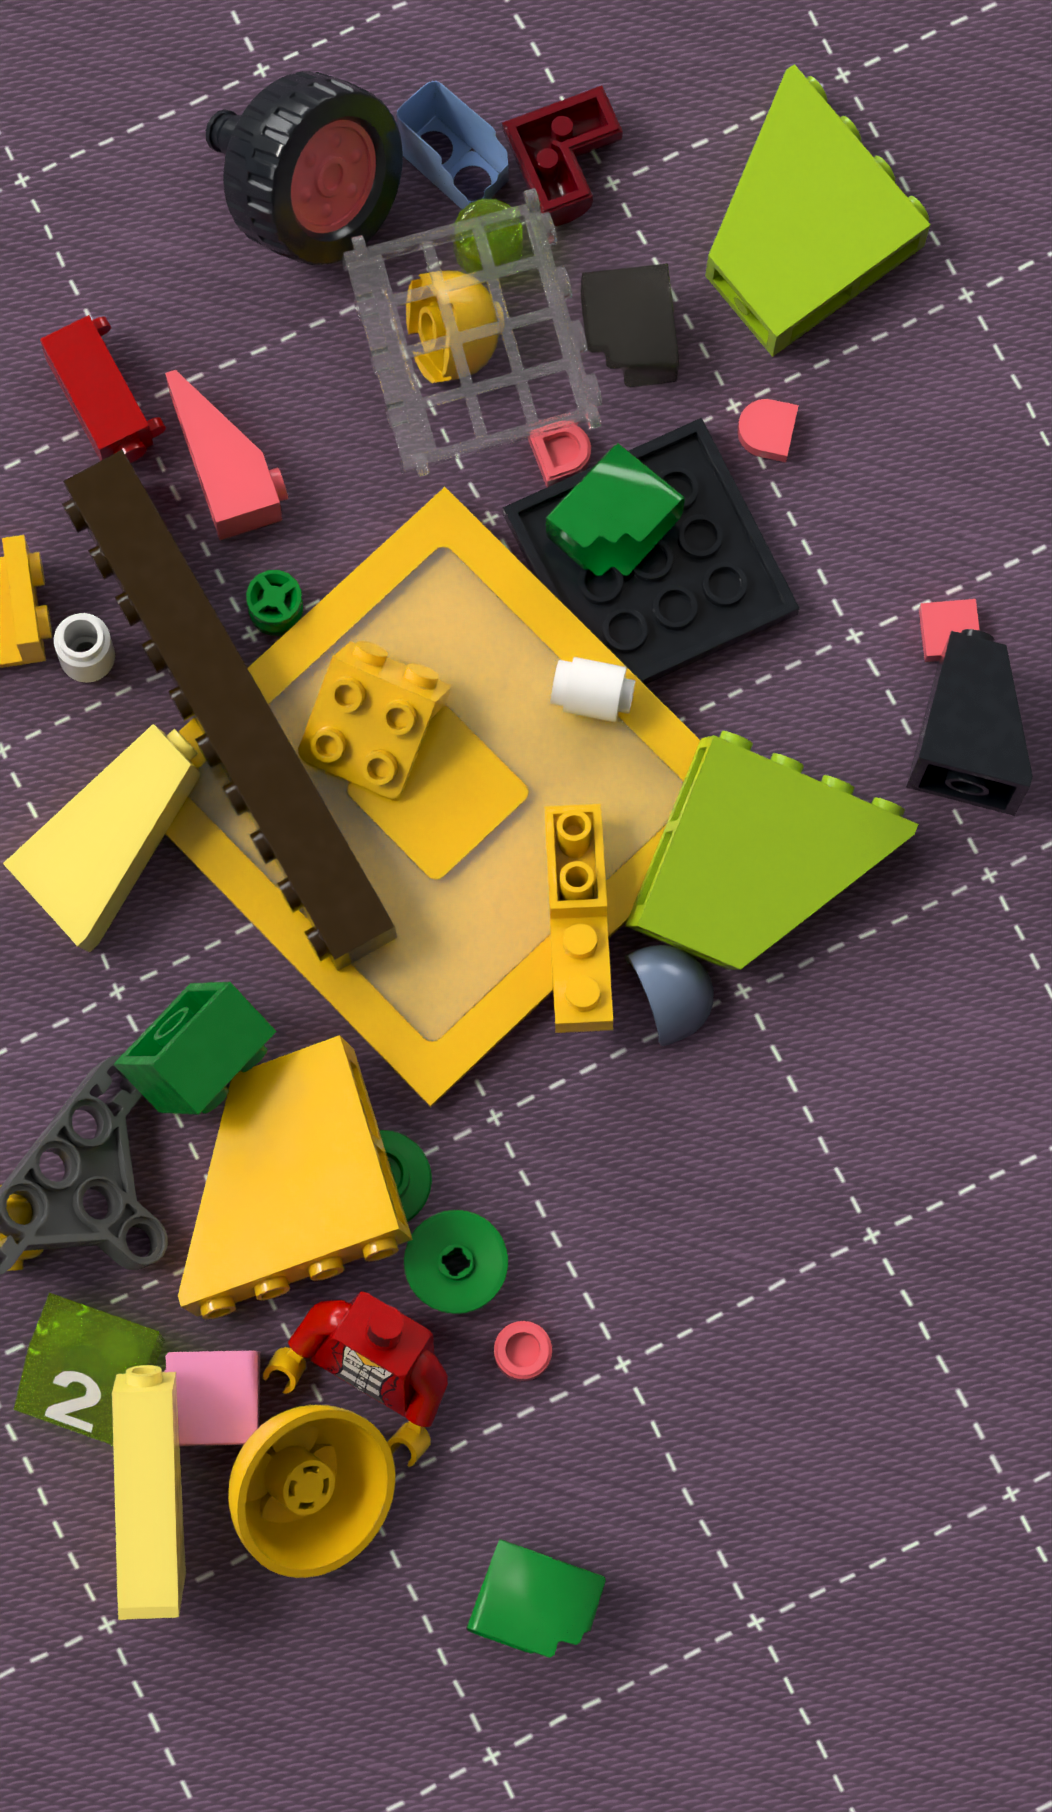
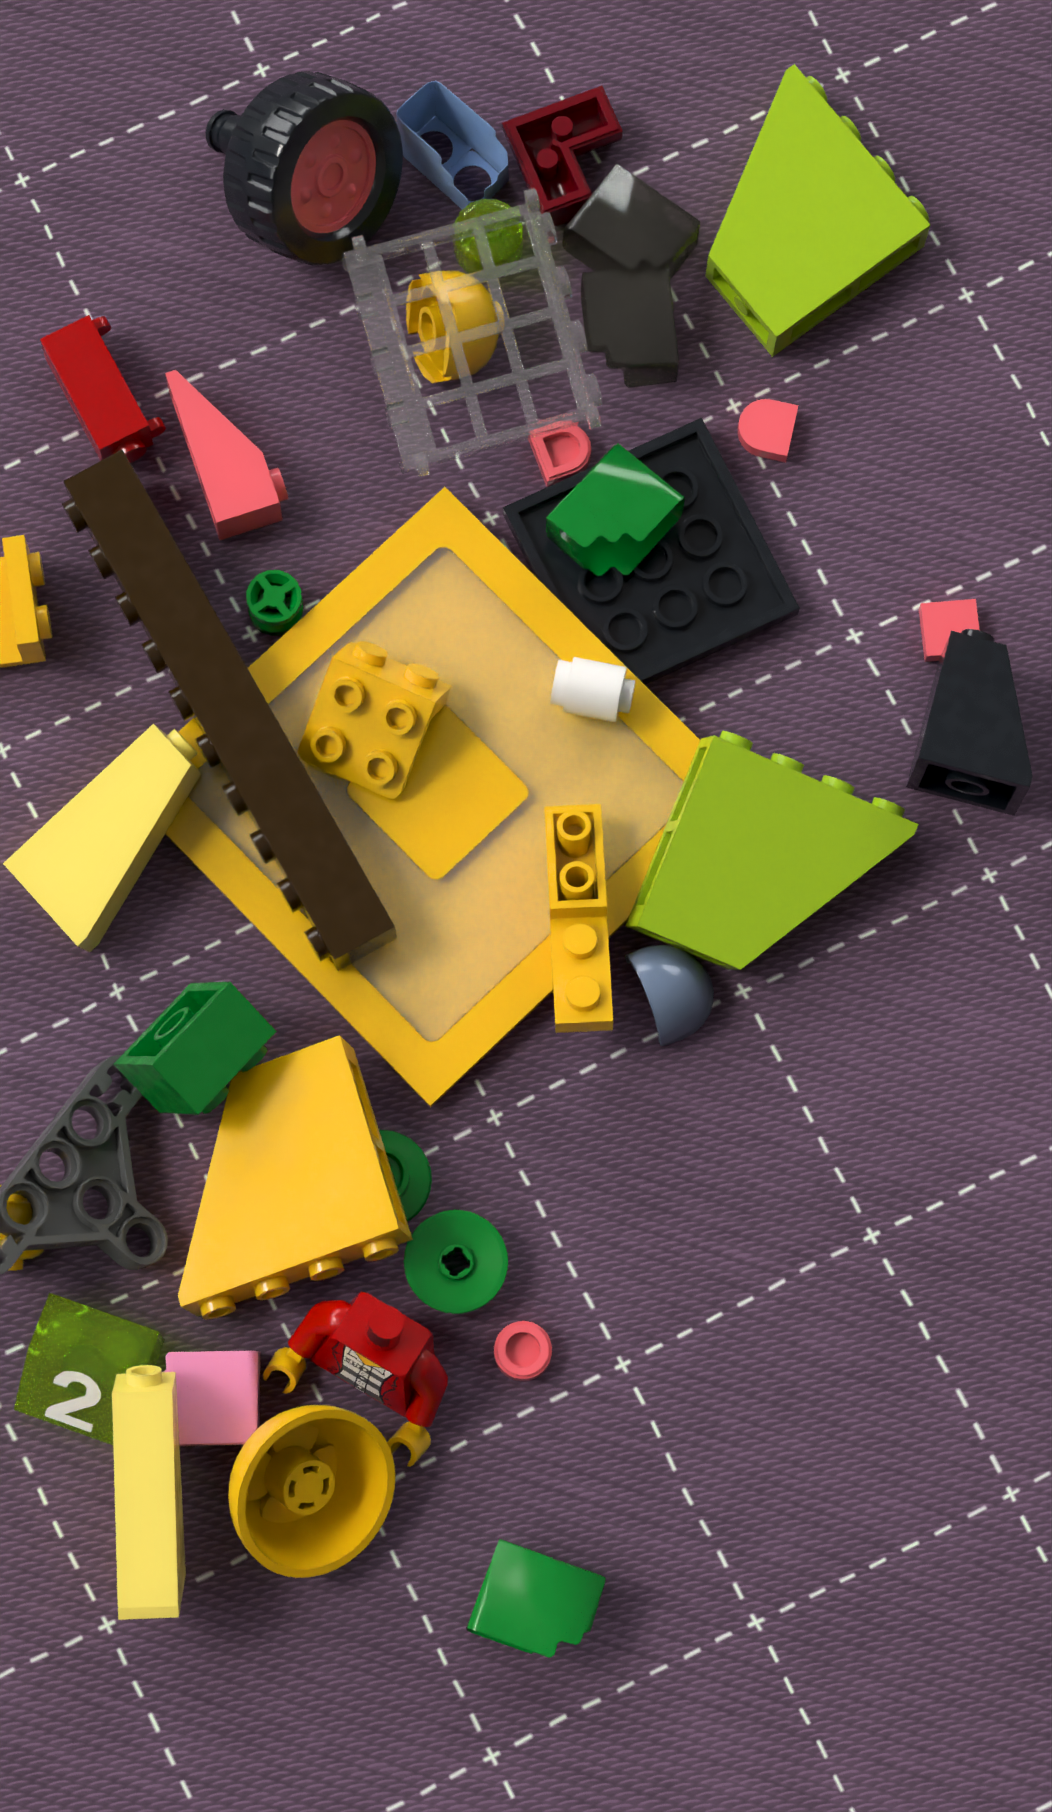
(79, 633): white brick -> none
(630, 227): none -> clear smoke piece

